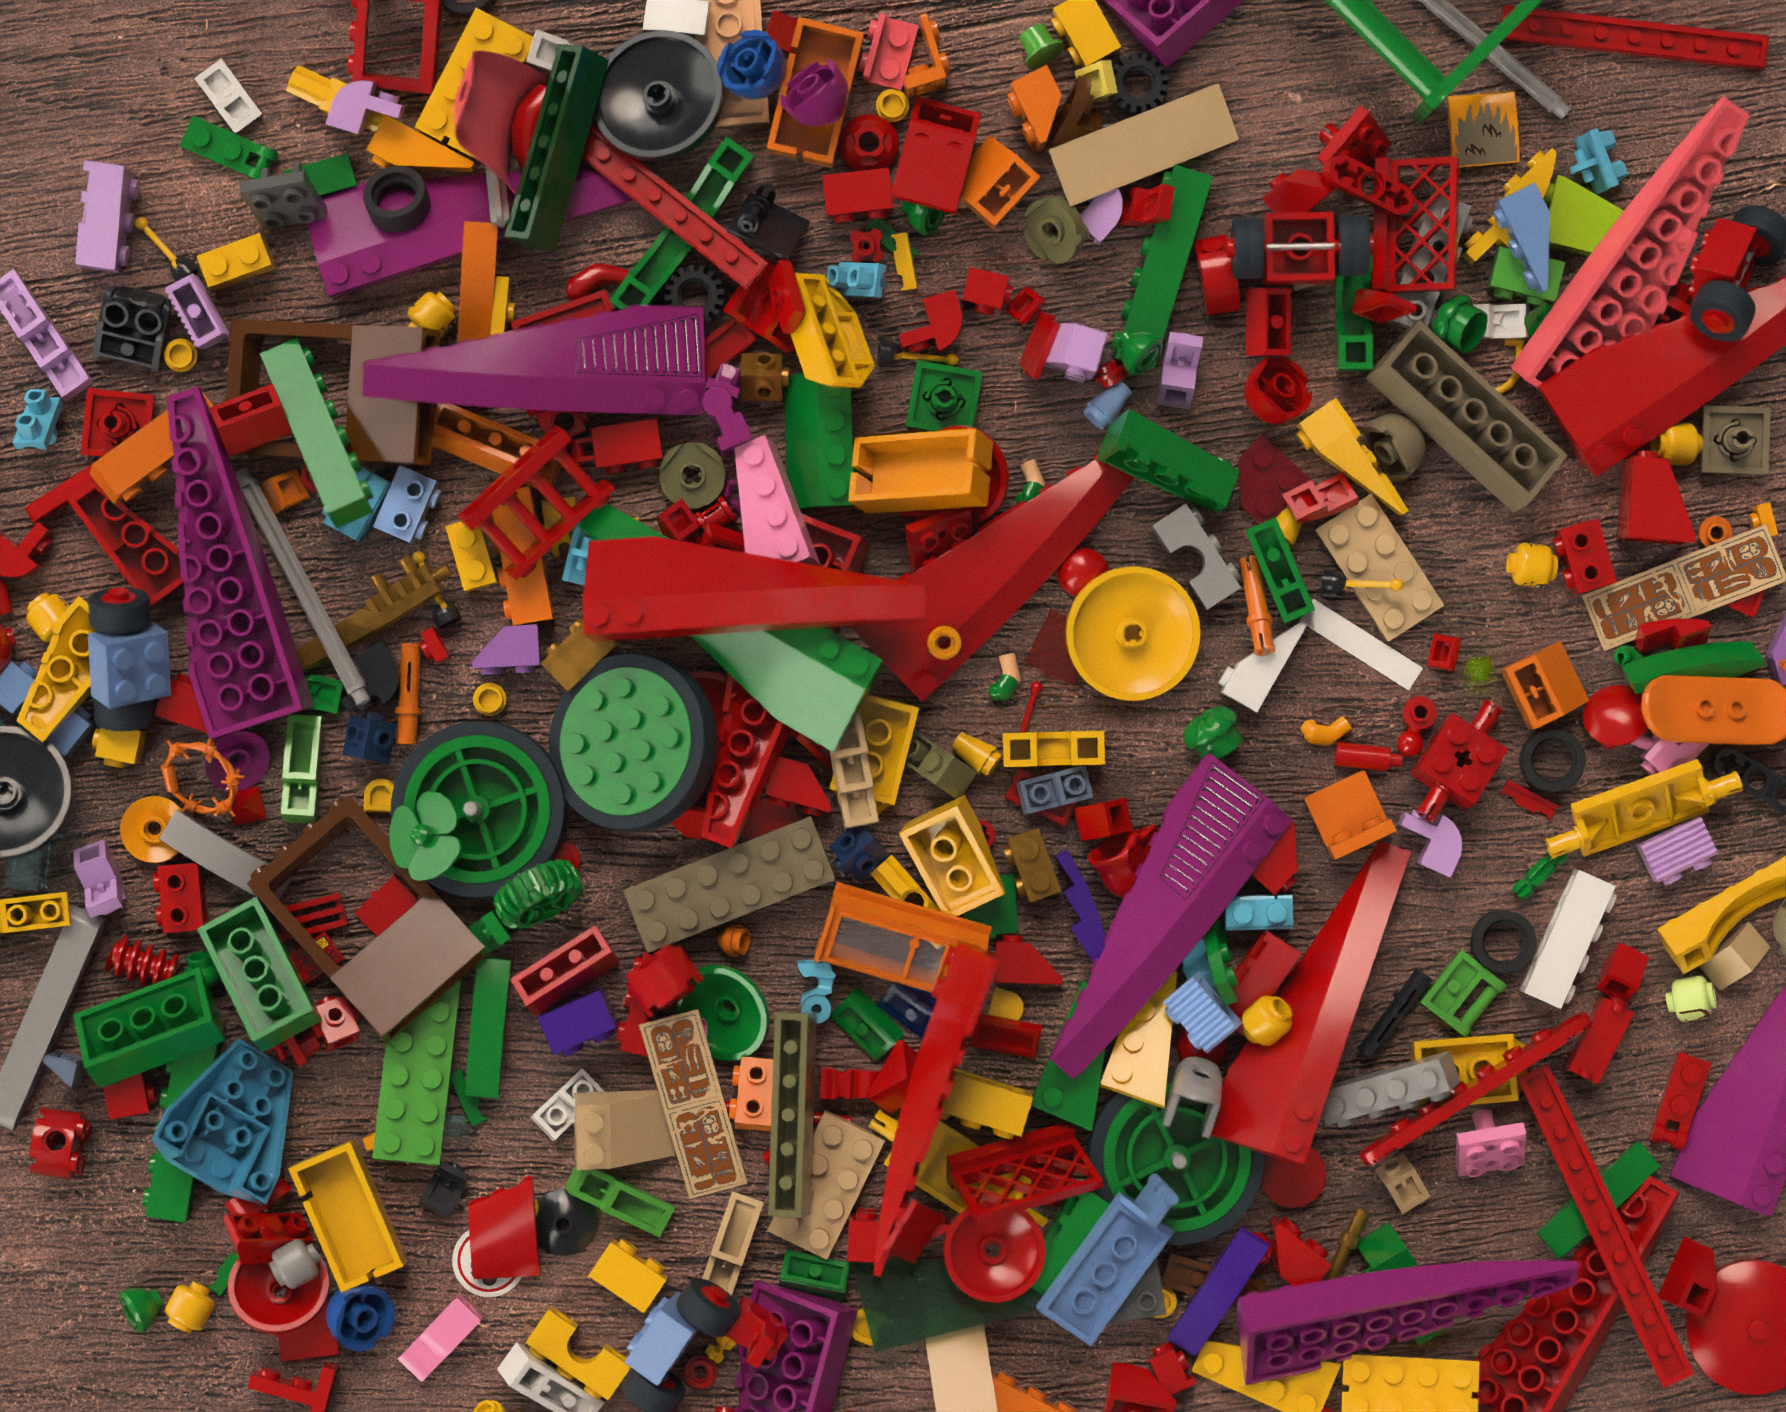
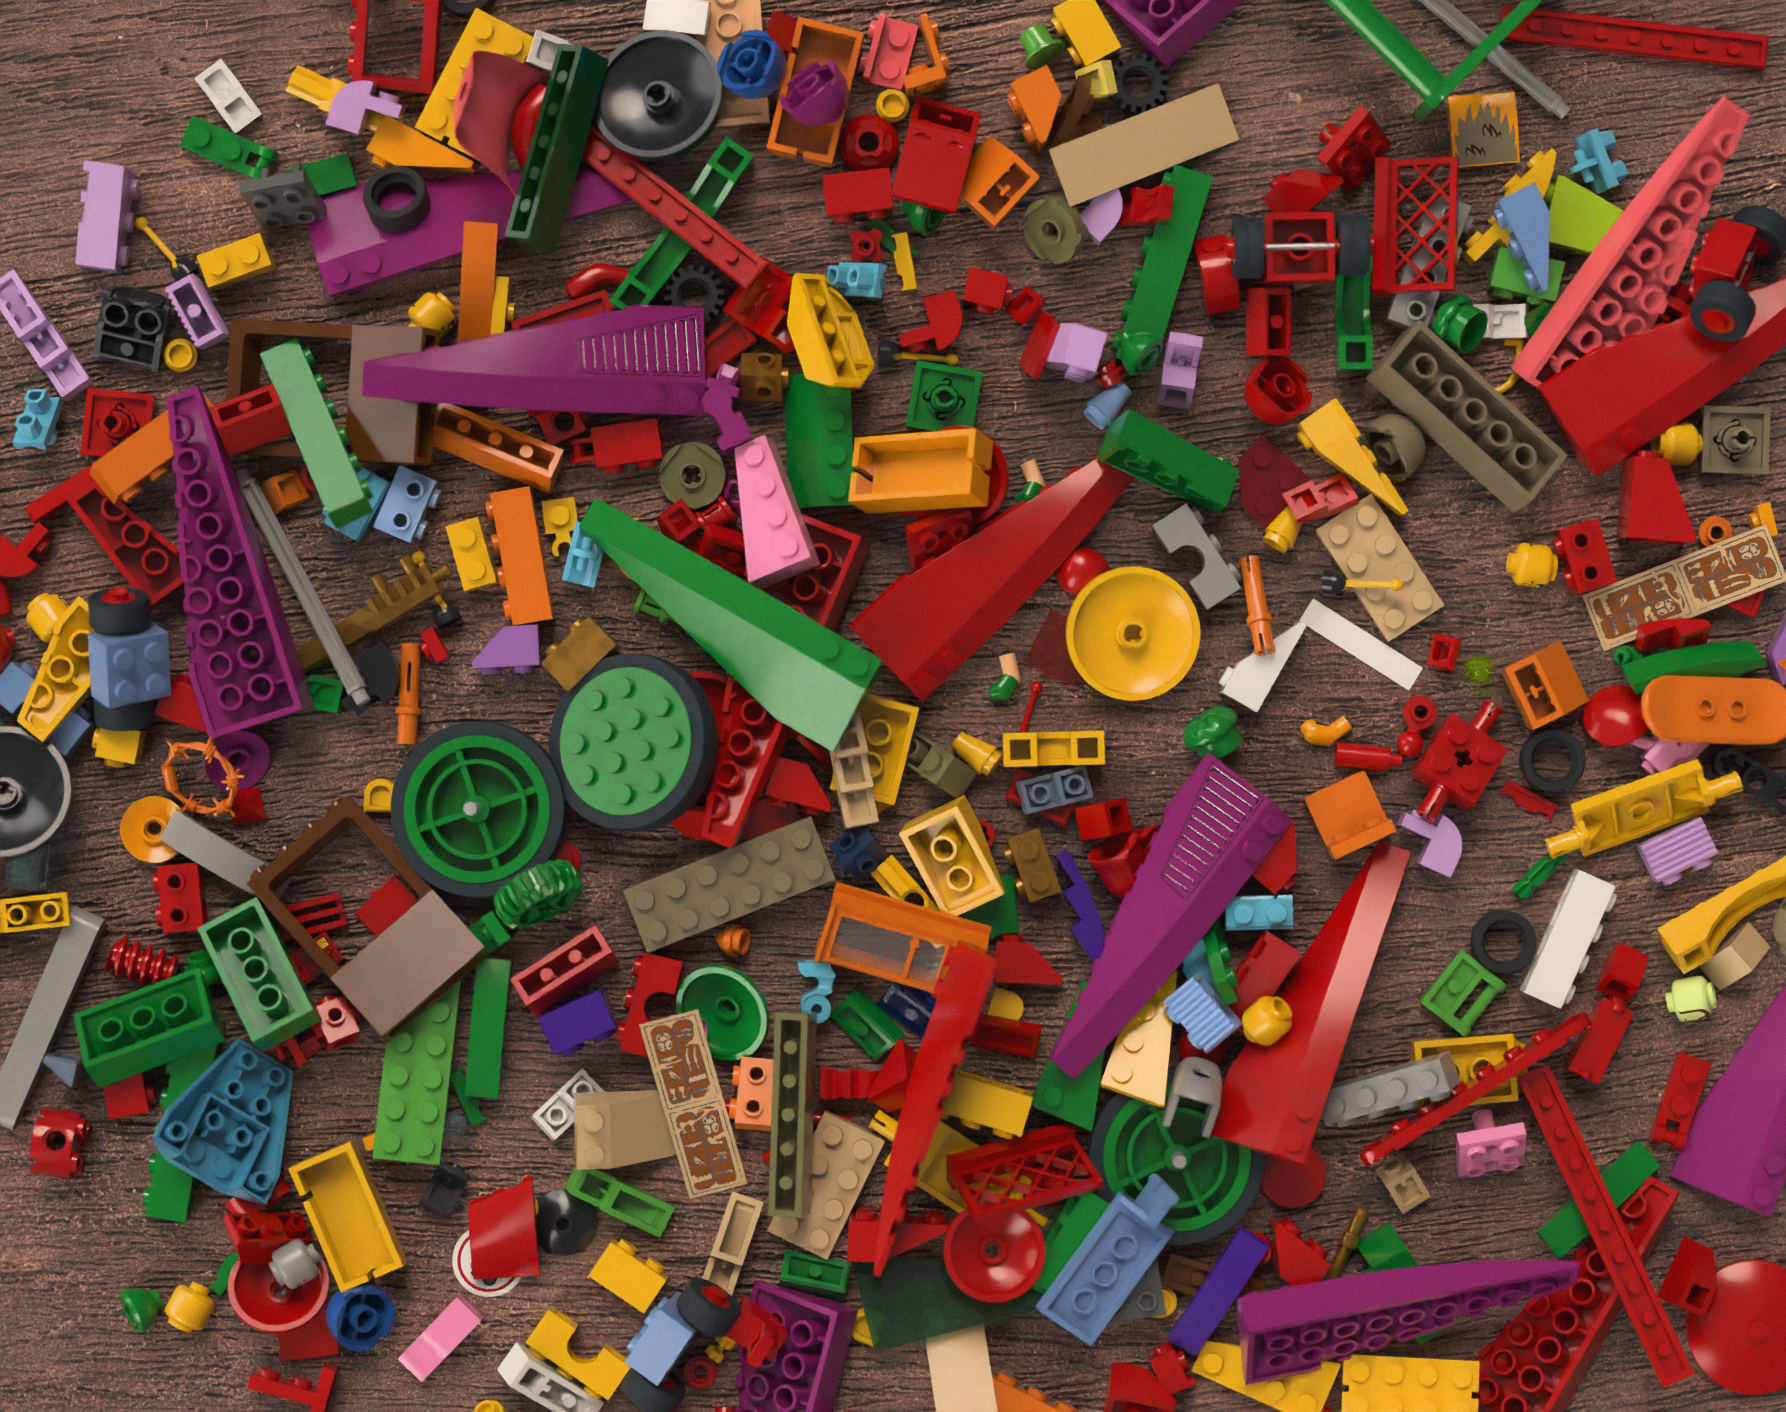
(100, 878): lavender brick -> none
(302, 769): bright green slope -> none
(369, 737): dark blue brick -> none
(424, 846): green piece -> none
(489, 699): yellow plate -> none
(498, 199): light grey axle -> none
(504, 493): red fence -> none
(664, 980): red brick -> none
(695, 589): red wedge -> none
(767, 223): black hinge -> none
(786, 296): red plate -> none
(913, 1231): red piece -> none
(951, 650): light orange plate -> none
(1280, 570): green slope -> none
(1353, 187): red beam -> none
(1380, 306): red slope -> none
(1395, 1013): black pin -> none

